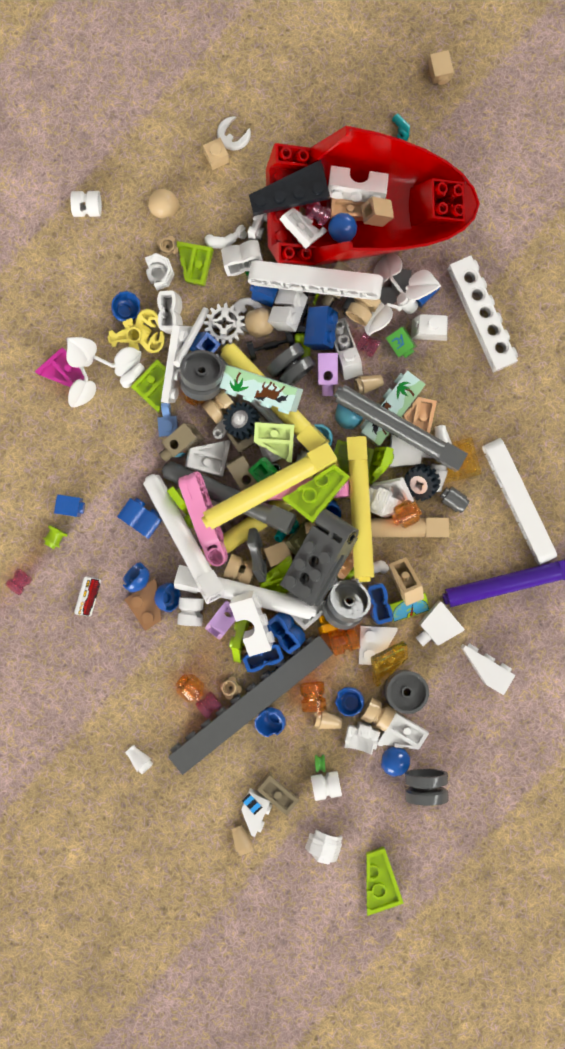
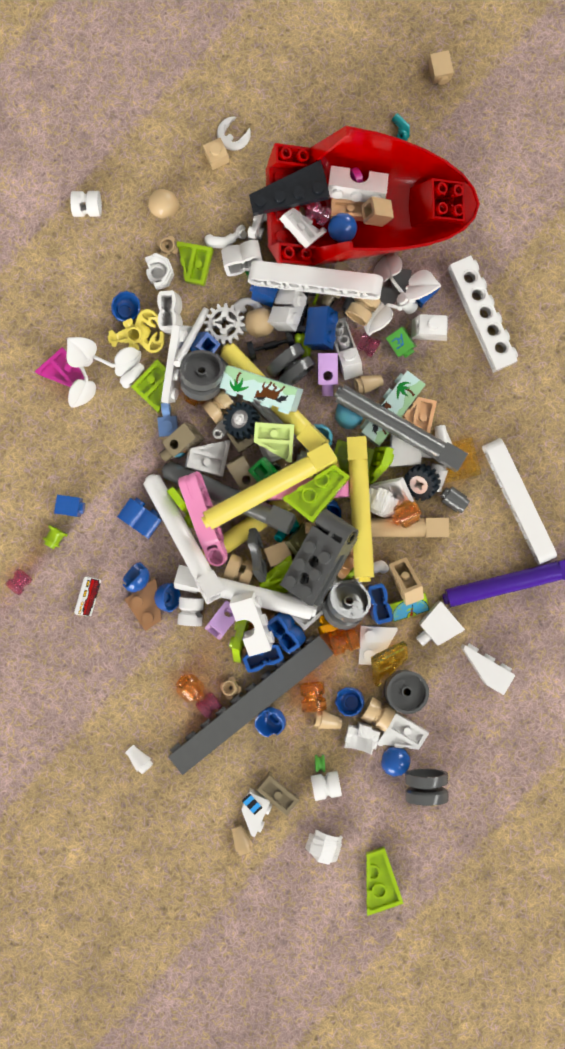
(356, 175): none -> dark pink tile

